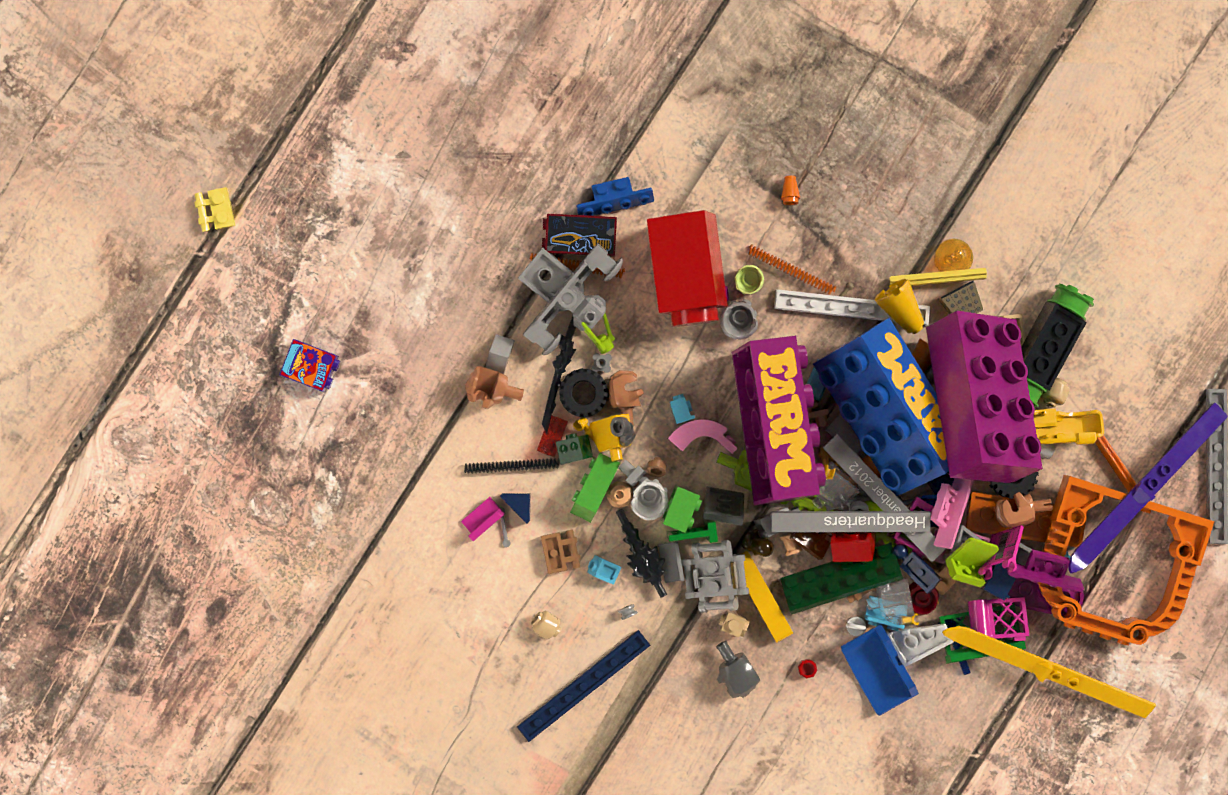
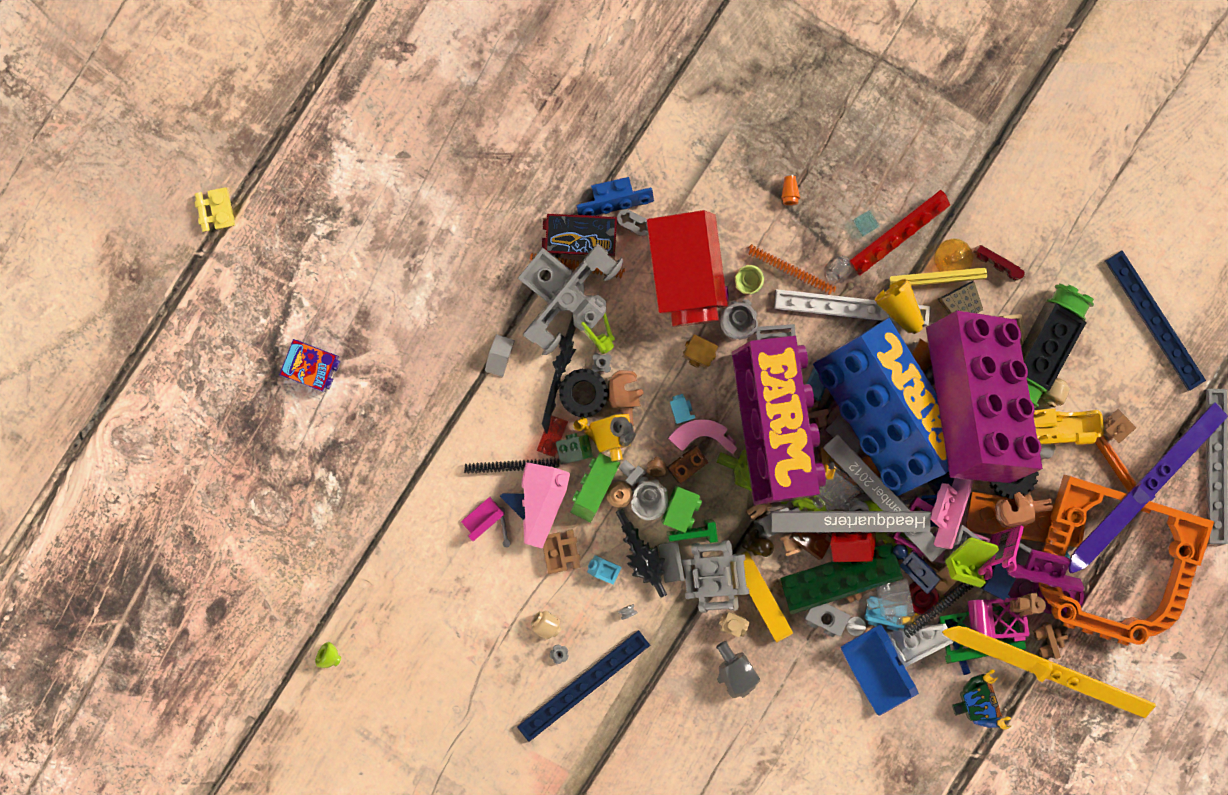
(327, 656): none -> lime brick
(490, 387): nougat piece -> none
(543, 495): none -> bright pink wedge
(564, 654): none -> light grey plate
(632, 227): none -> light grey beam
(688, 465): none -> reddish brown hips
(699, 352): none -> pearl gold head
(724, 506): dark grey tile -> none
(760, 510): none -> light nougat pin
(776, 327): none -> light grey tile
(807, 668): red tile -> none
(835, 626): none -> light grey brick
(838, 269): none -> clear head
(866, 223): none -> clear light blue tile
(900, 232): none -> red plate
(938, 608): none -> black piece
(980, 702): none -> torso
(1000, 263): none -> dark red hinge
(1028, 605): none -> medium nougat hips
(1051, 649): none -> medium nougat hips
(1118, 426): none -> medium nougat head
(1155, 320): none -> dark blue tile

